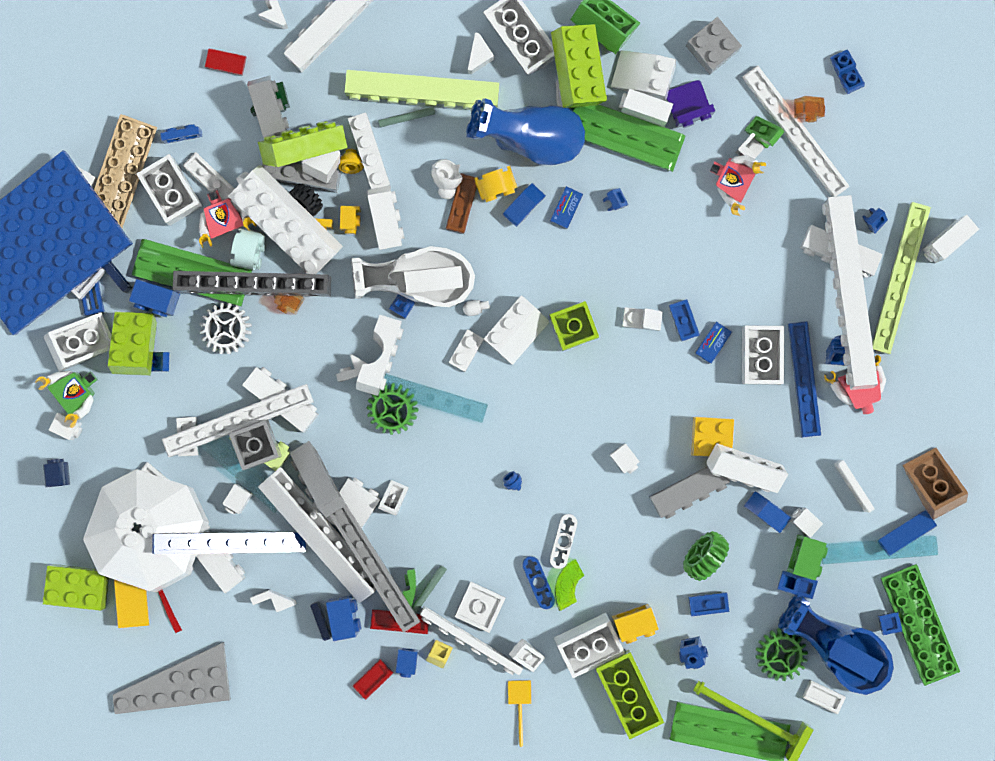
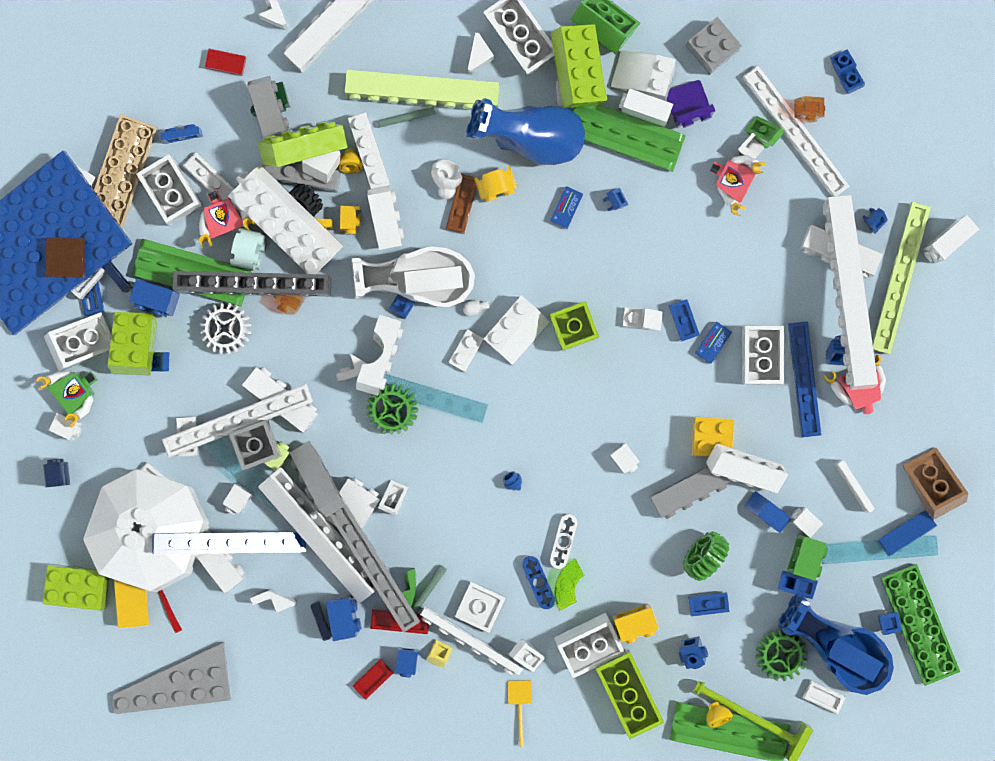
(65, 257): none -> reddish brown tile
(524, 204): blue slope -> none
(718, 715): none -> yellow brick

